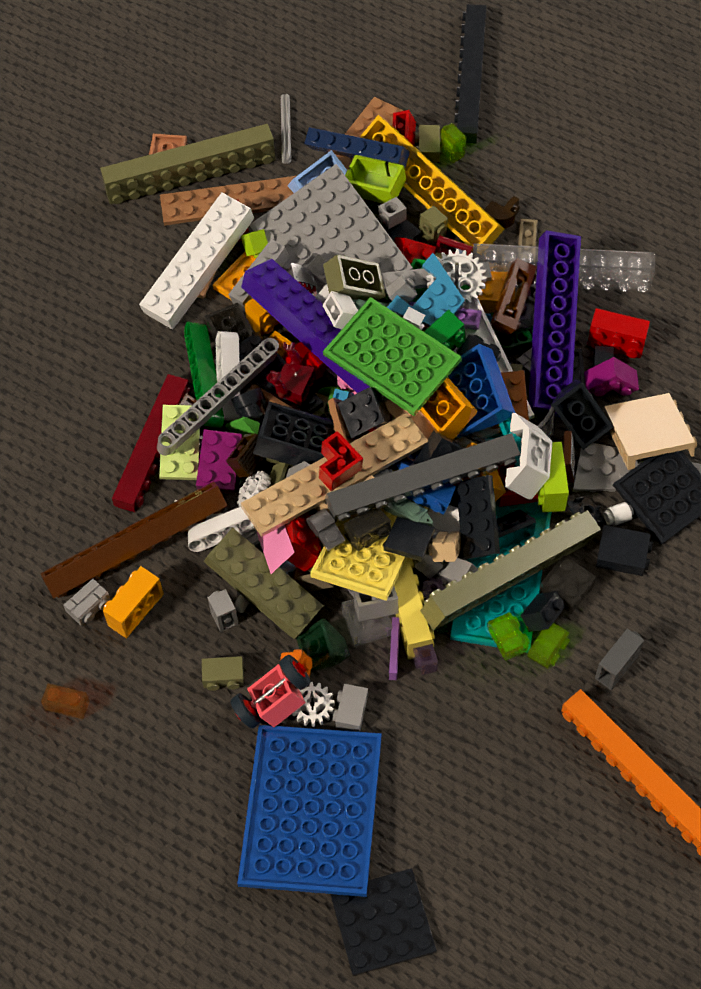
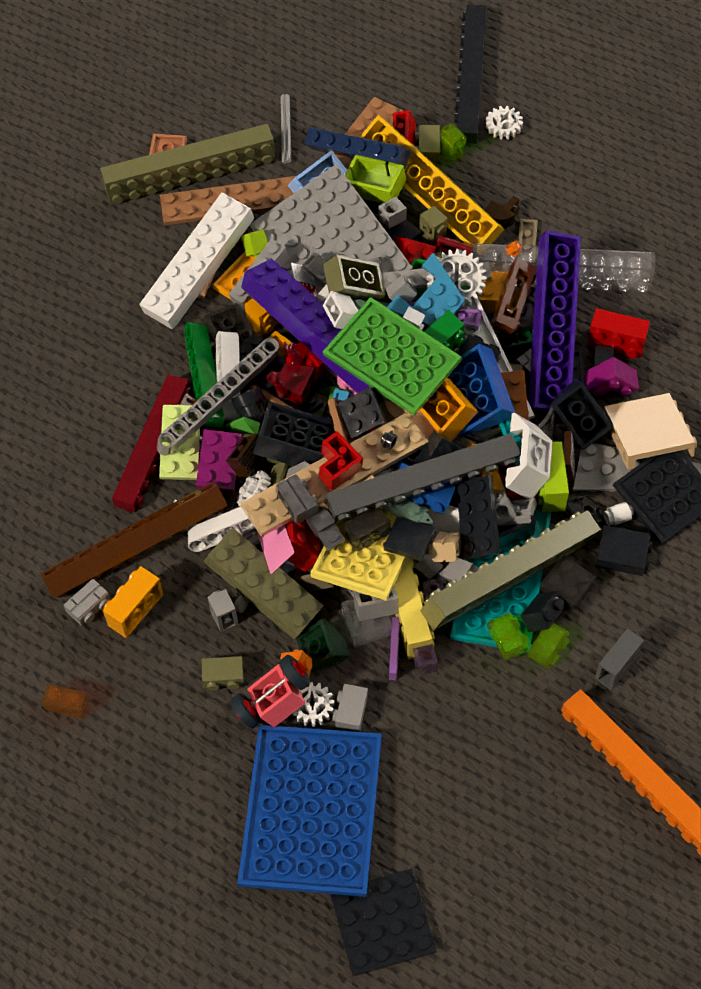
(296, 498): none -> flat silver brick
(389, 440): none -> black plate
(504, 122): none -> white gear
(504, 507): none -> light grey brick
(513, 249): none -> orange plate
(524, 511): none -> light grey plate

